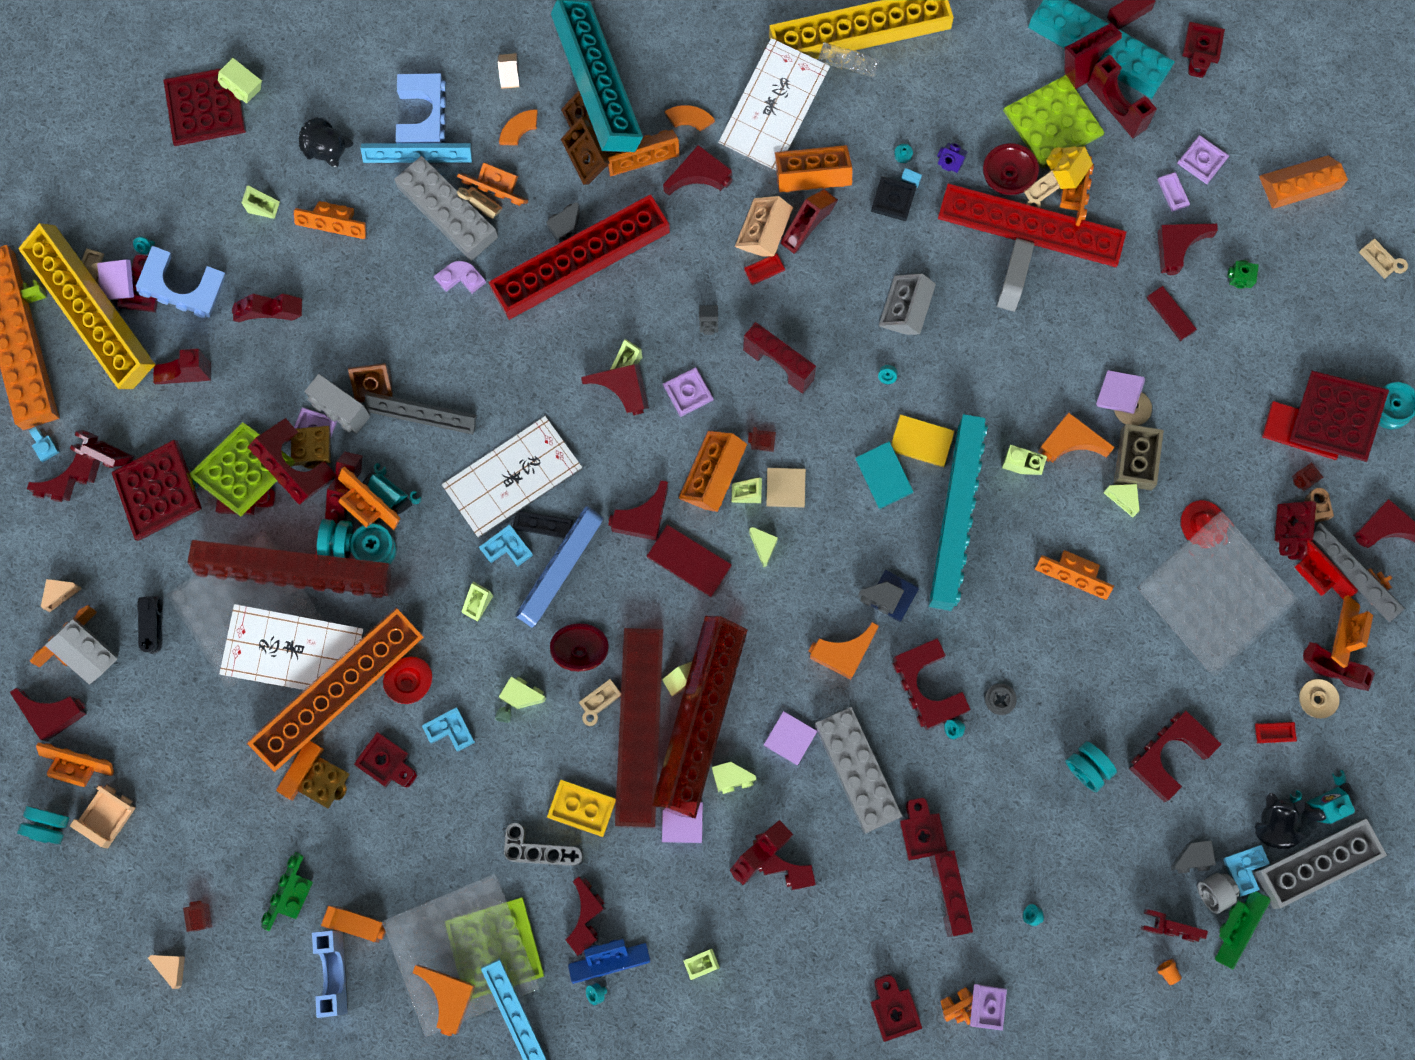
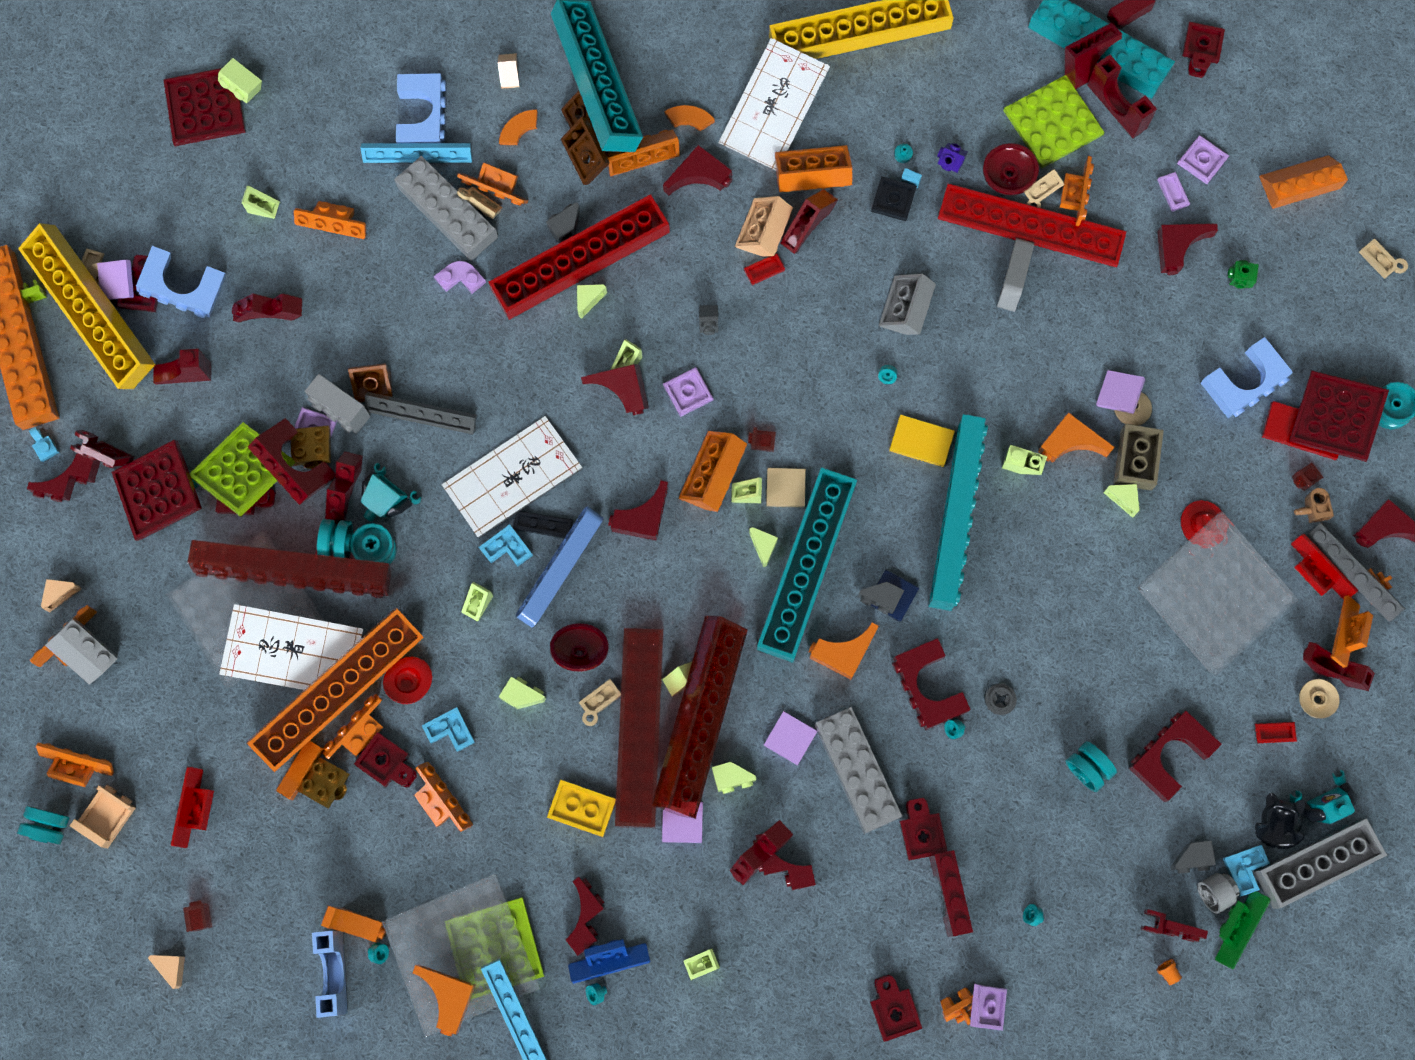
(49, 718): dark red arch -> none
(143, 245): teal plate -> none
(150, 623): black piece -> none
(192, 809): none -> red bracket
(290, 894): green bracket -> none
(322, 141): black hair -> none
(357, 732): none -> orange bracket
(364, 503): orange bracket -> none
(378, 953): none -> teal tile
(438, 800): none -> orange bracket
(503, 715): sand green hinge -> none
(544, 850): light grey beam -> none
(588, 297): none -> yellowish green slope
(689, 561): dark red tile -> none
(761, 342): dark red arch -> none
(806, 565): none -> teal brick
(849, 59): clear arch -> none
(884, 475): teal tile -> none
(1069, 165): yellow brick -> none
(1075, 572): orange bracket -> none
(1171, 313): dark red tile -> none
(1233, 399): none -> light blue arch
(1295, 536): dark red plate -> none

